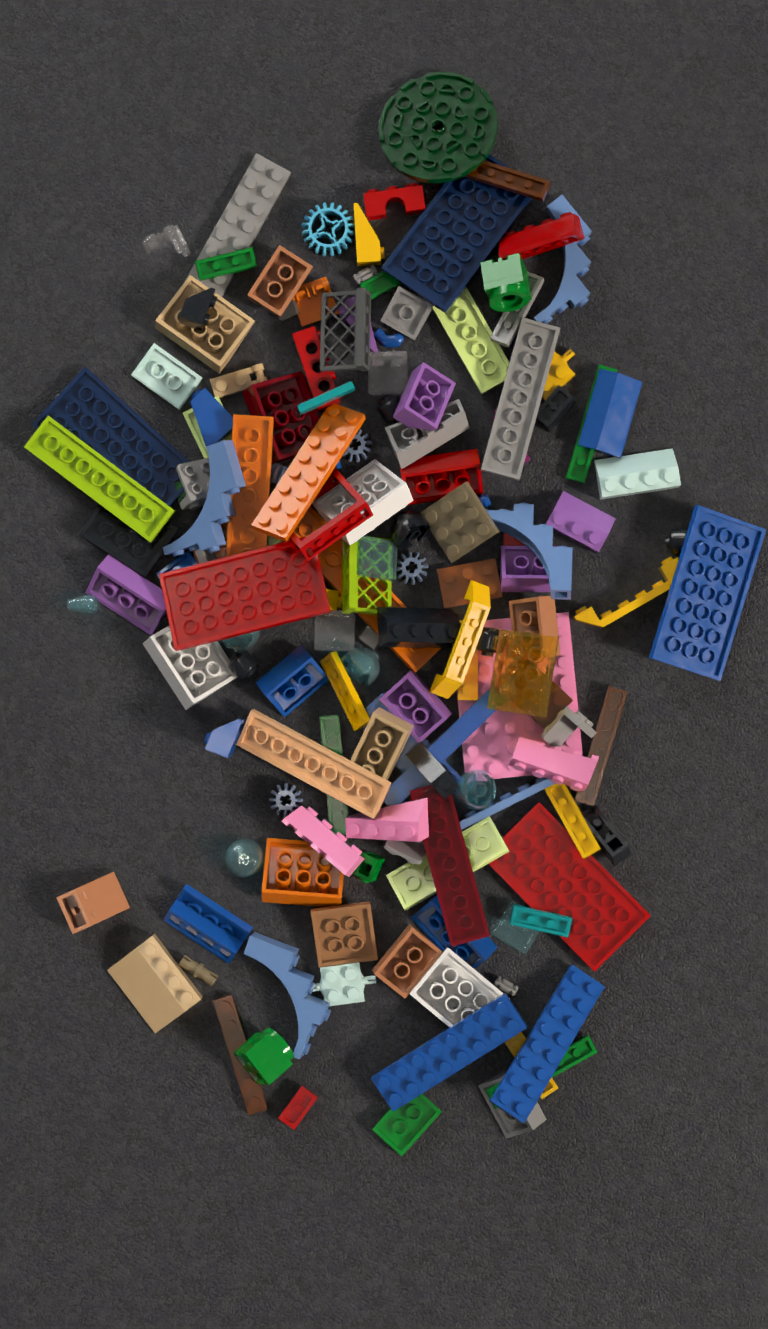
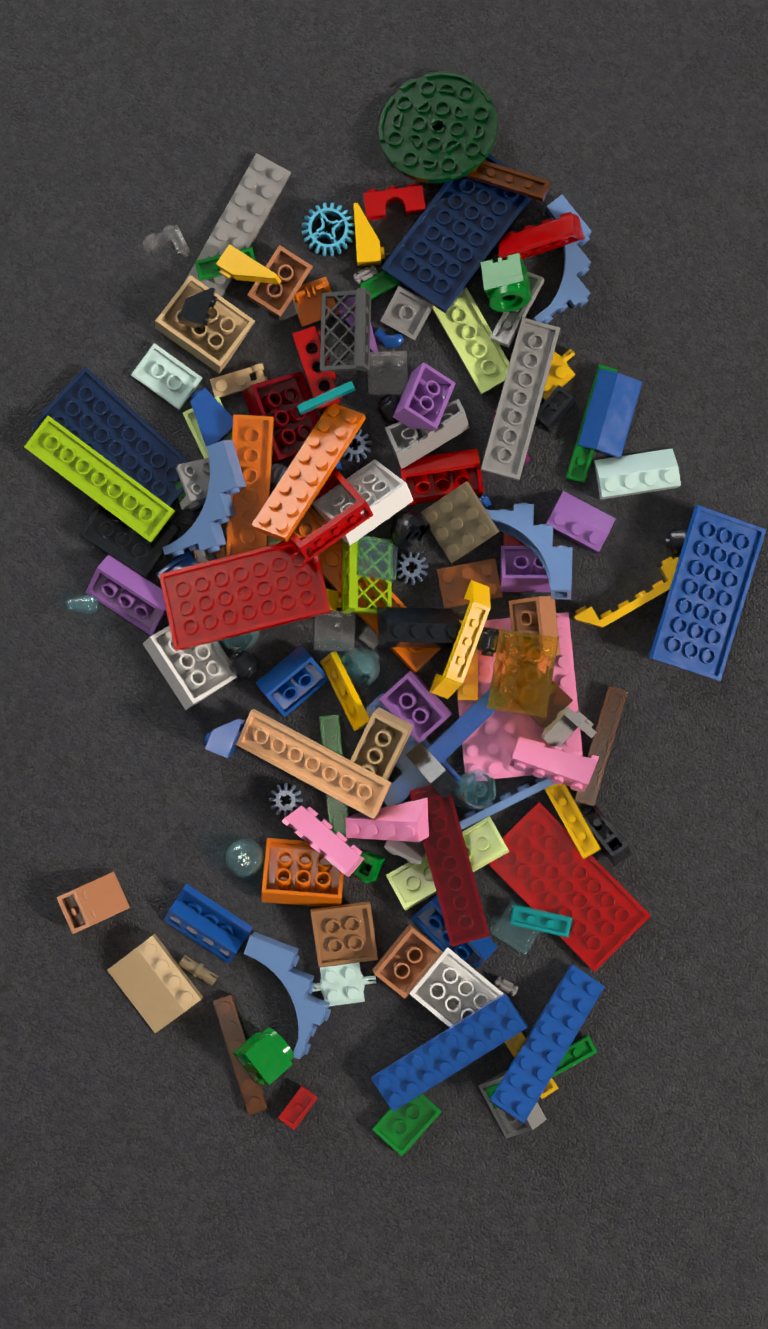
(244, 268): none -> yellow slope

